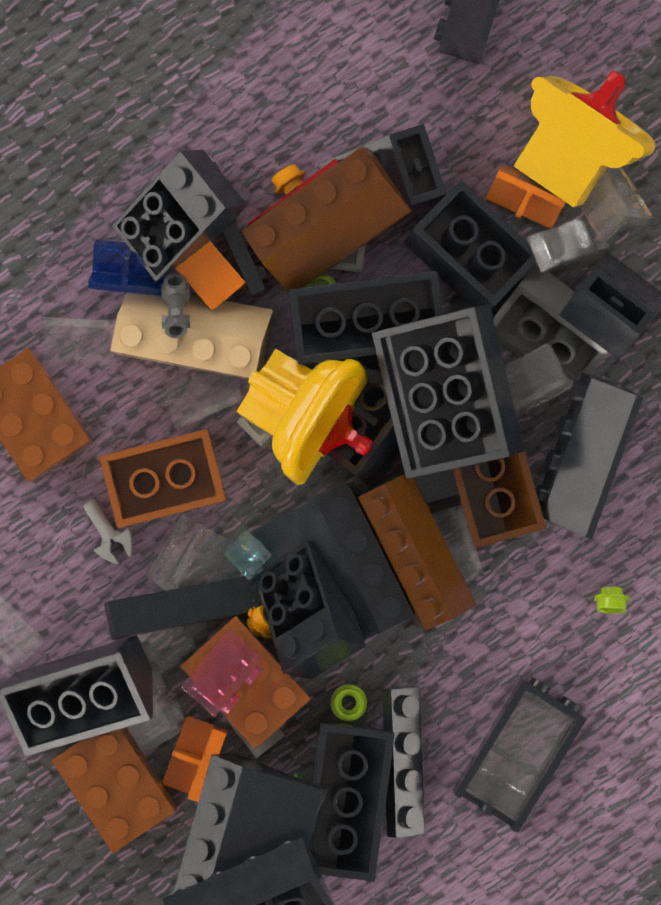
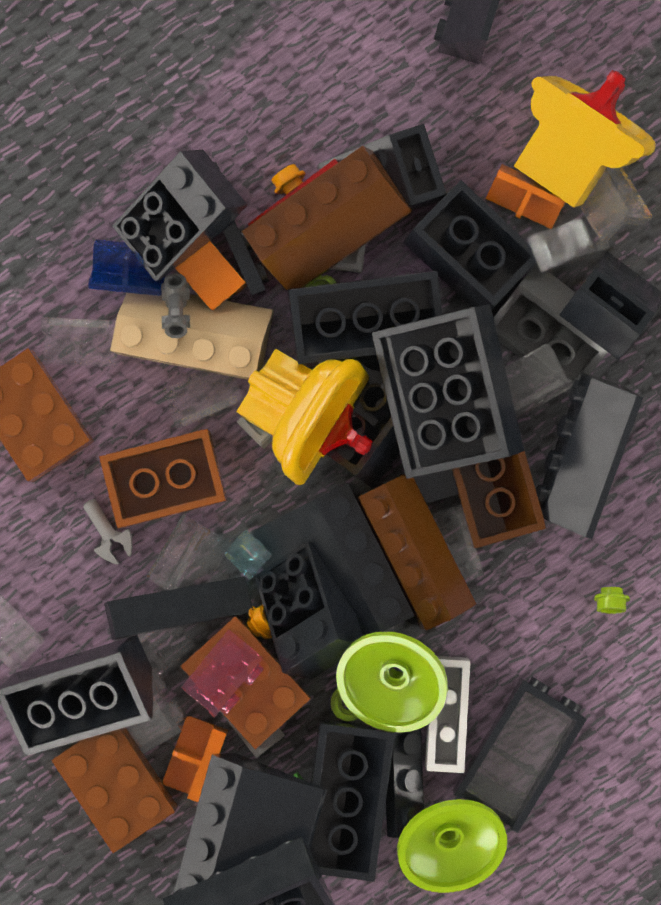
(391, 697): none -> lime dish
(448, 730): none -> white brick
(452, 846): none -> lime dish

